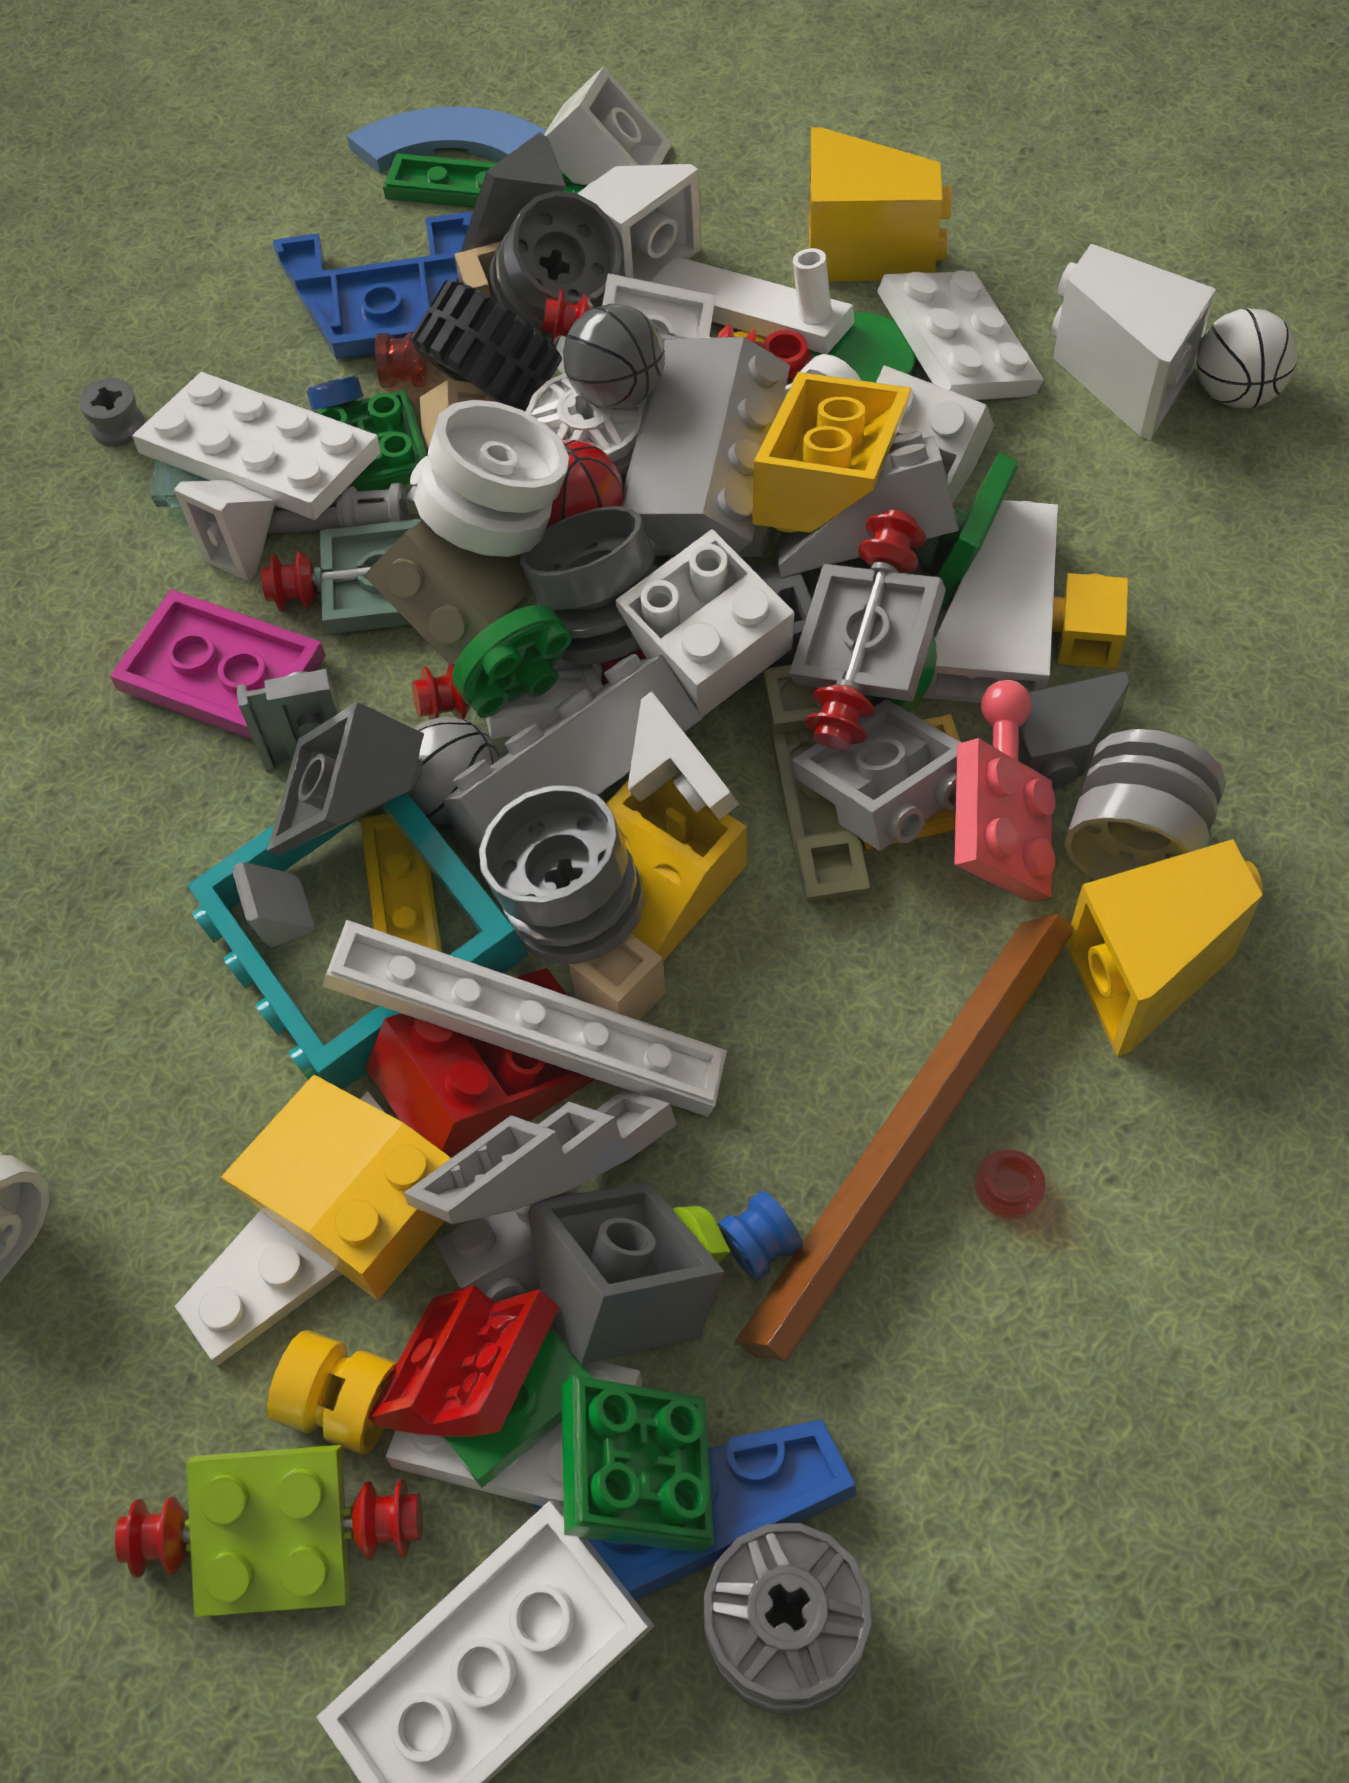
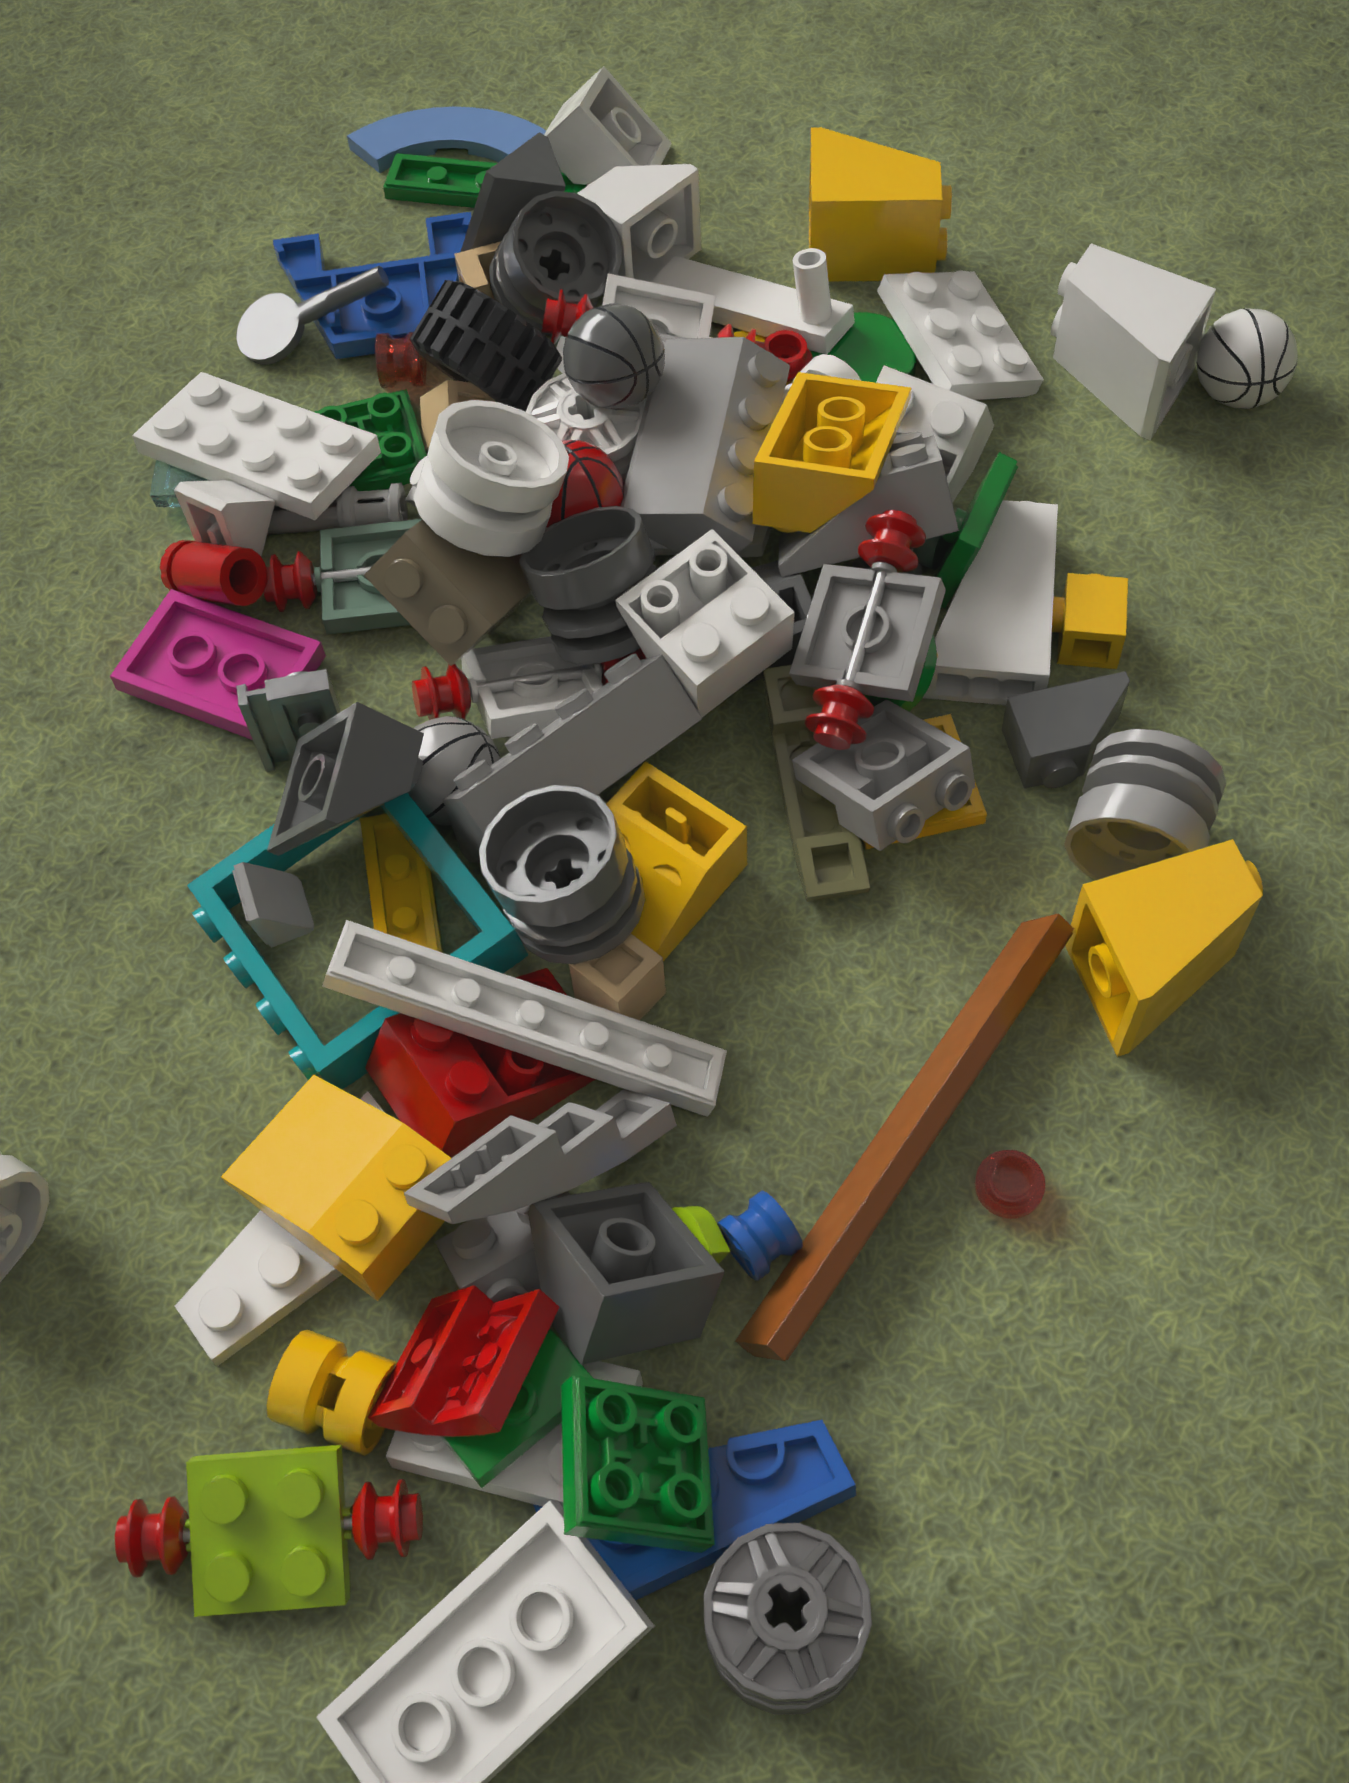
(111, 412): dark grey wheel -> none
(214, 572): none -> red piece
(276, 322): none -> piece
(334, 392): blue tile -> none
(511, 659): green tile -> none
(664, 751): white slope -> none
(1003, 804): coral plate -> none

